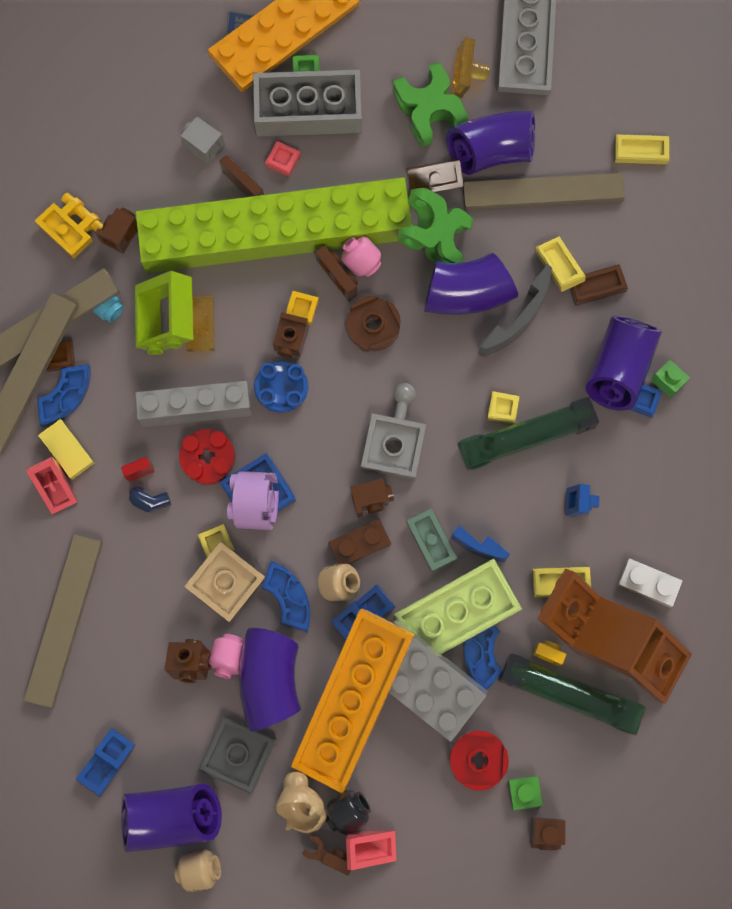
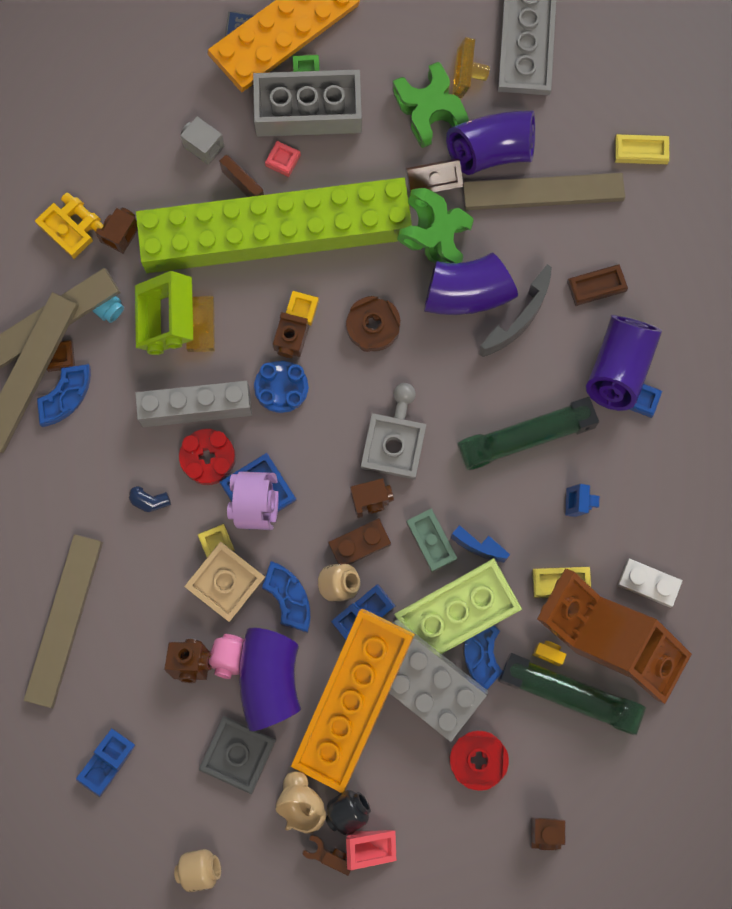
(52, 485): coral slope -> none
(66, 449): light yellow tile -> none
(137, 469): red tile -> none
(170, 817): dark purple brick -> none
(331, 265): reddish brown plate -> none
(361, 256): bright pink head -> none
(503, 408): light yellow tile -> none
(525, 793): bright green plate -> none
(565, 269): light yellow tile -> none
(670, 378): bright green plate -> none

